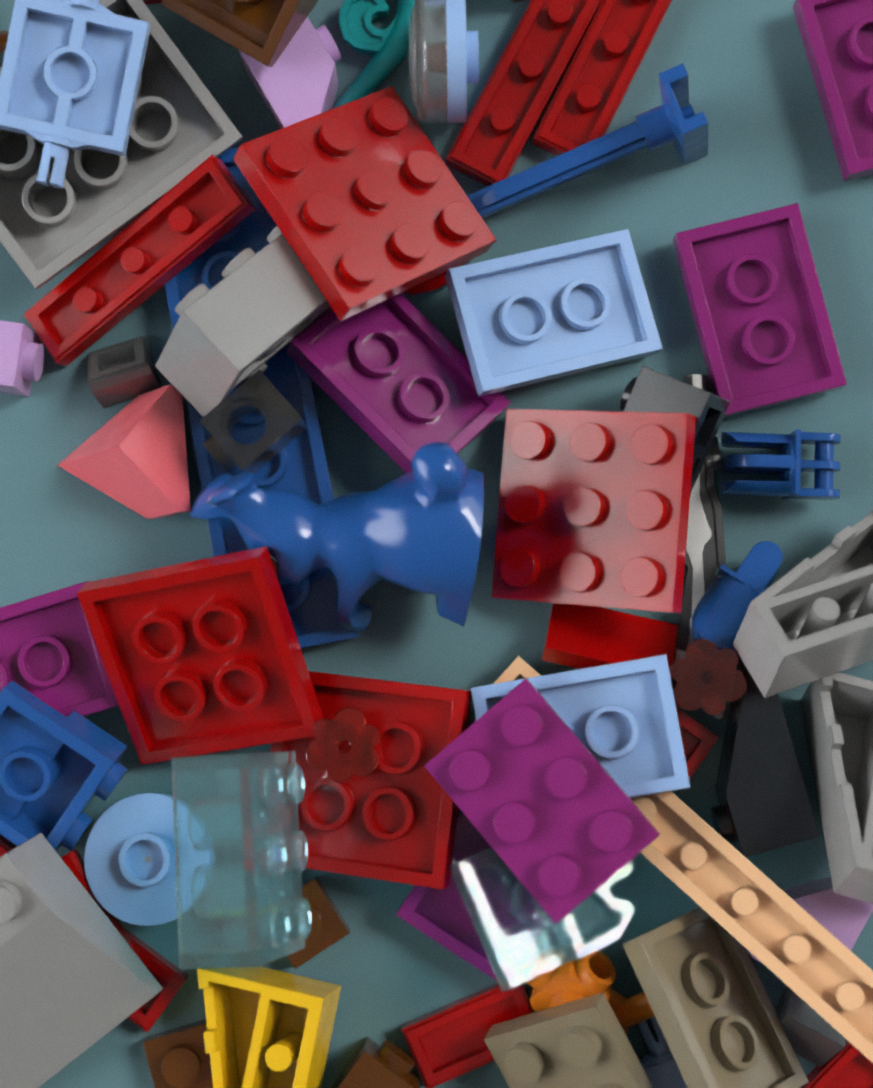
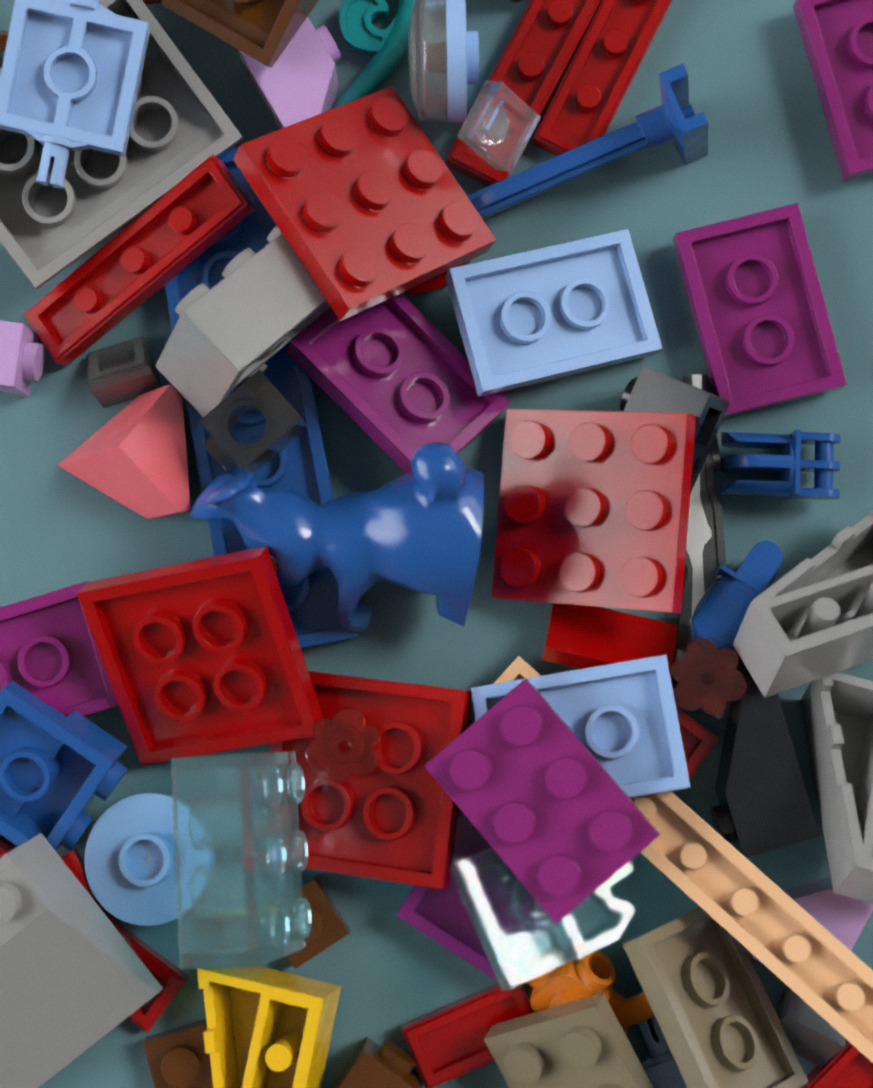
(499, 126): none -> clear plate

